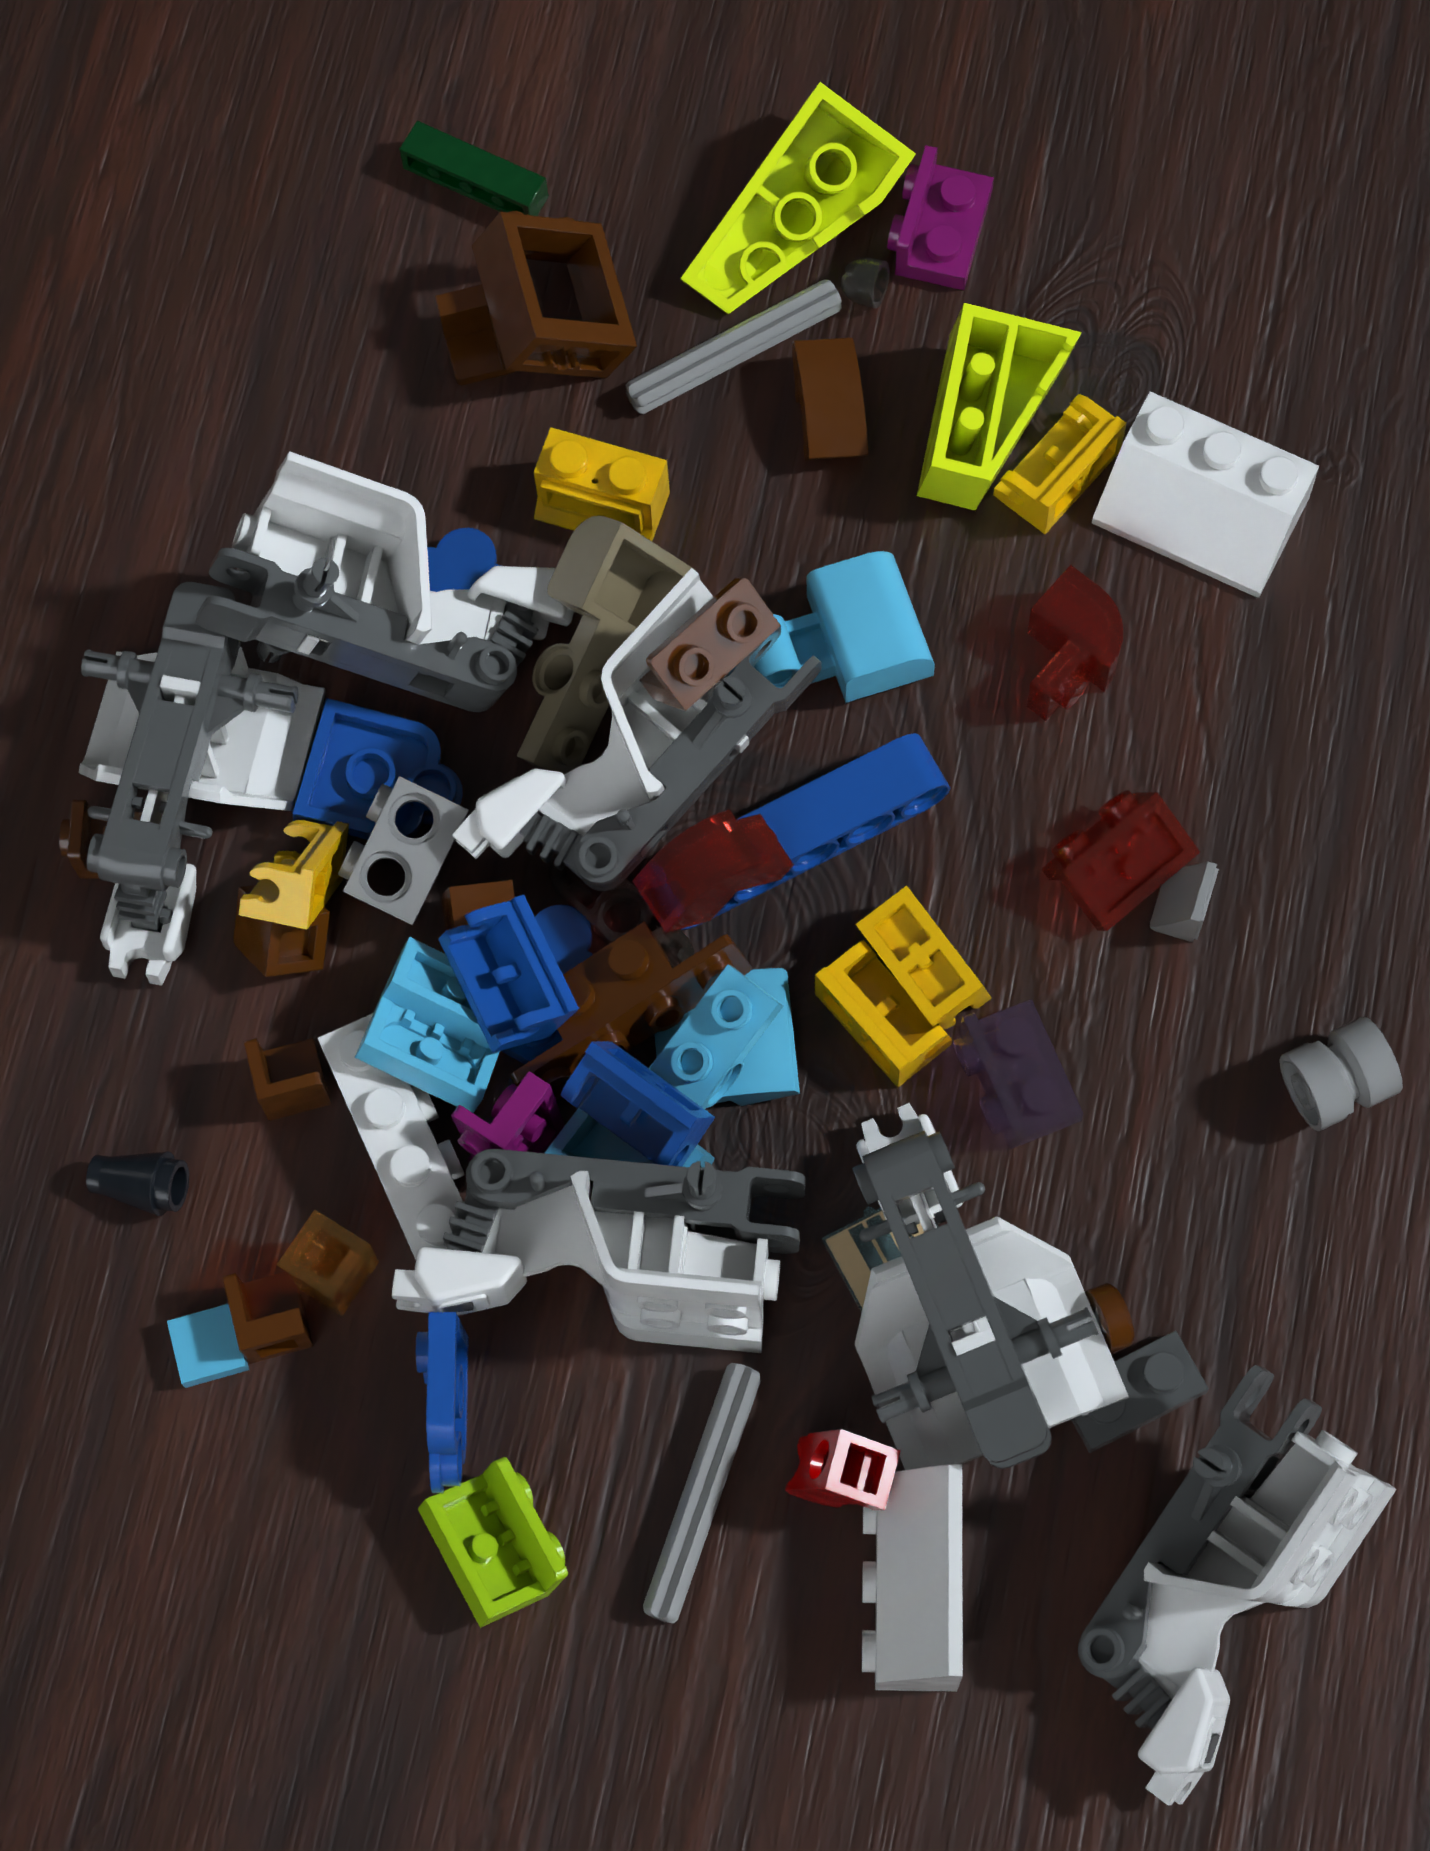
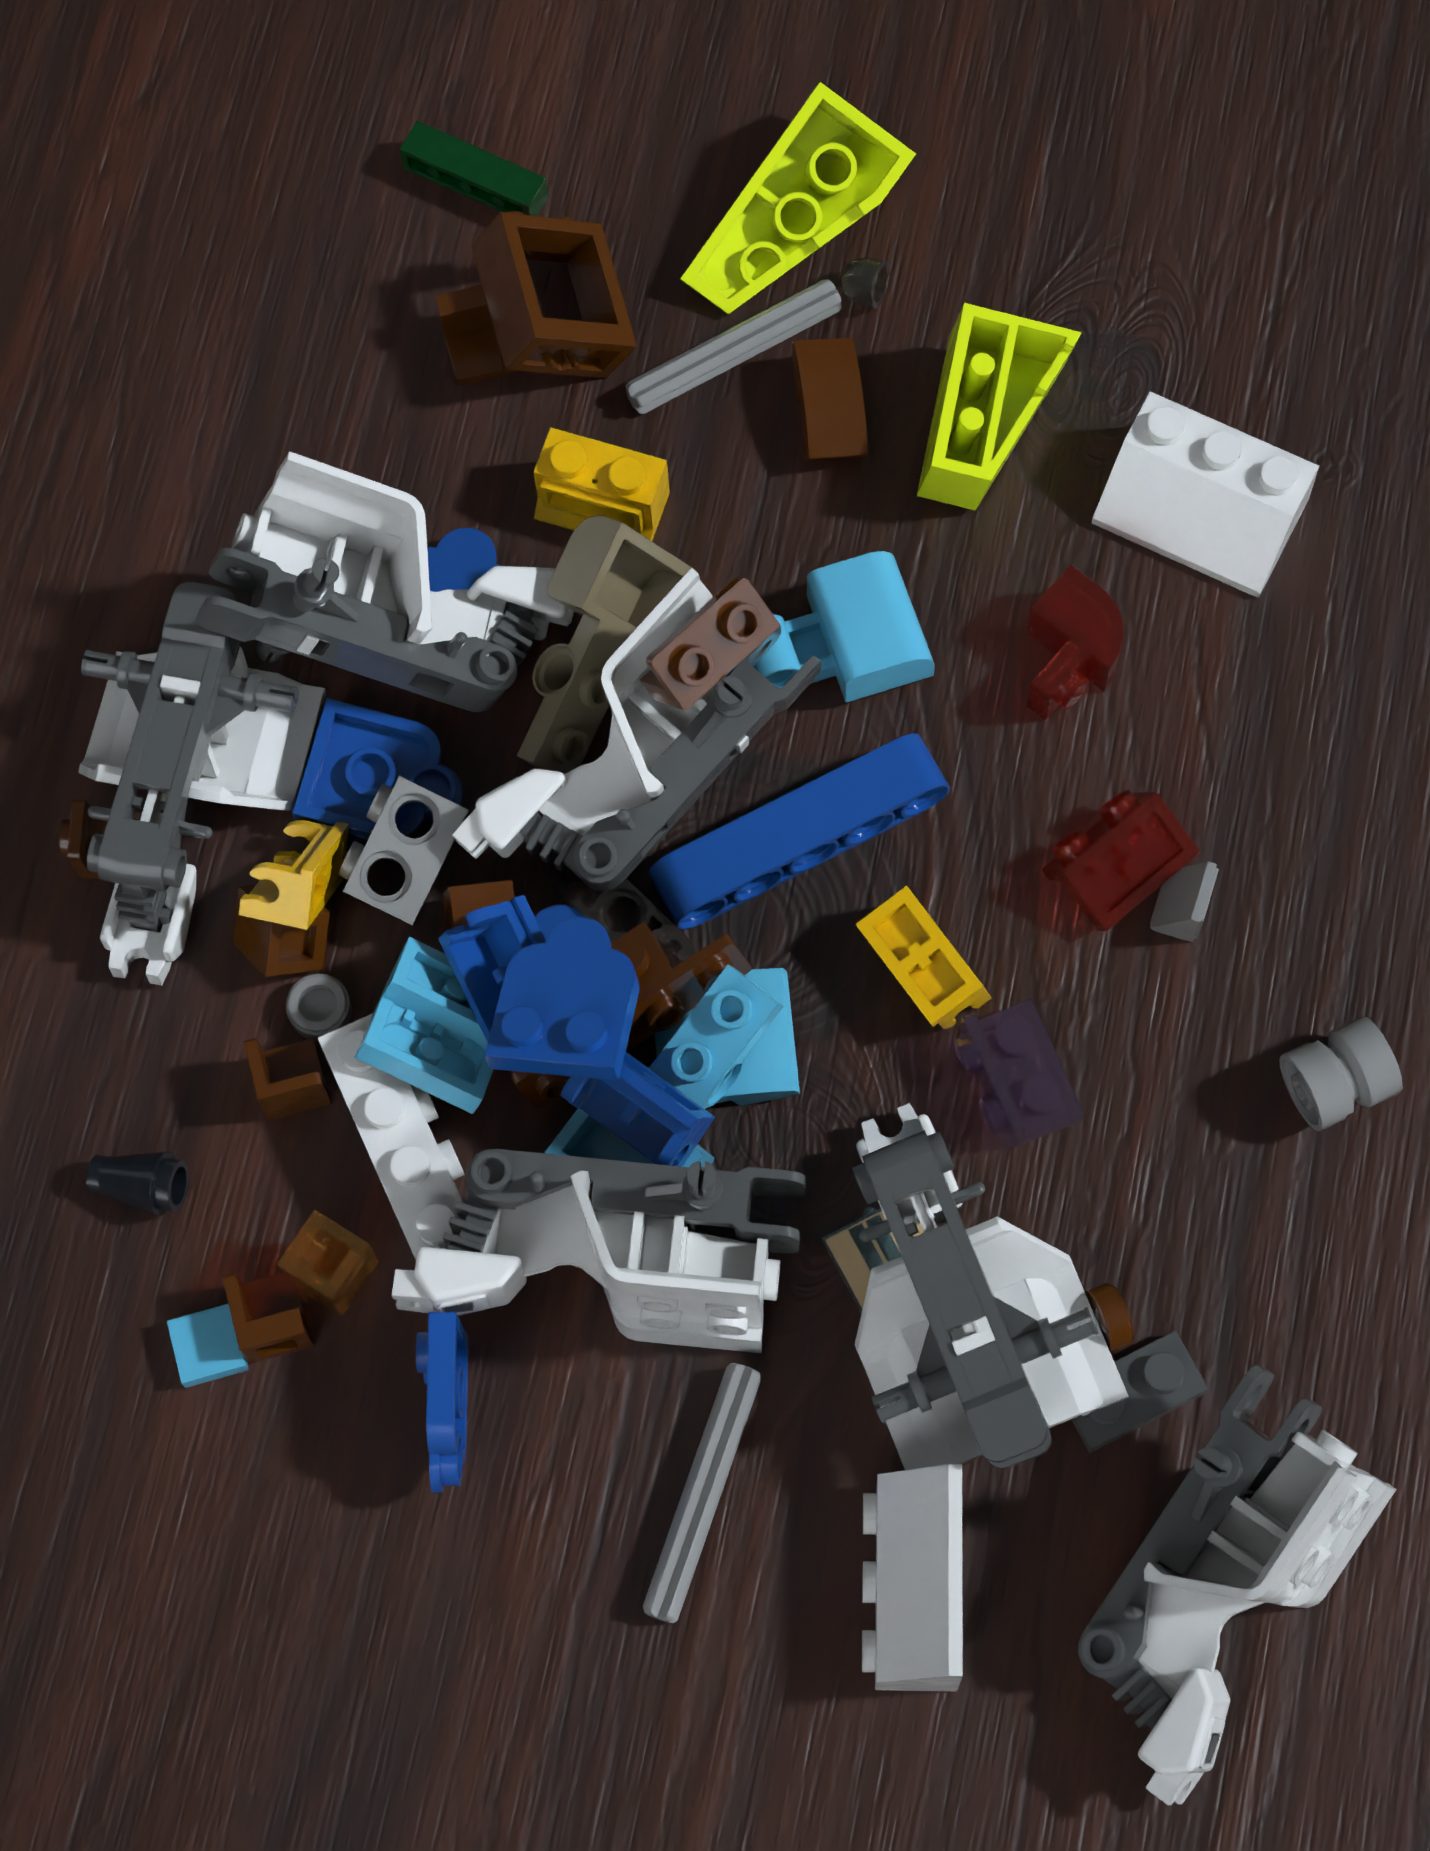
(318, 1005): none -> light grey tile
(495, 1542): lime bracket -> none
(523, 1120): magenta bracket -> none
(565, 1006): none -> blue plate
(707, 866): clear red brick -> none
(843, 1470): red leg -> none
(879, 1013): yellow hinge -> none
(941, 222): magenta bracket -> none
(1062, 463): yellow hinge -> none

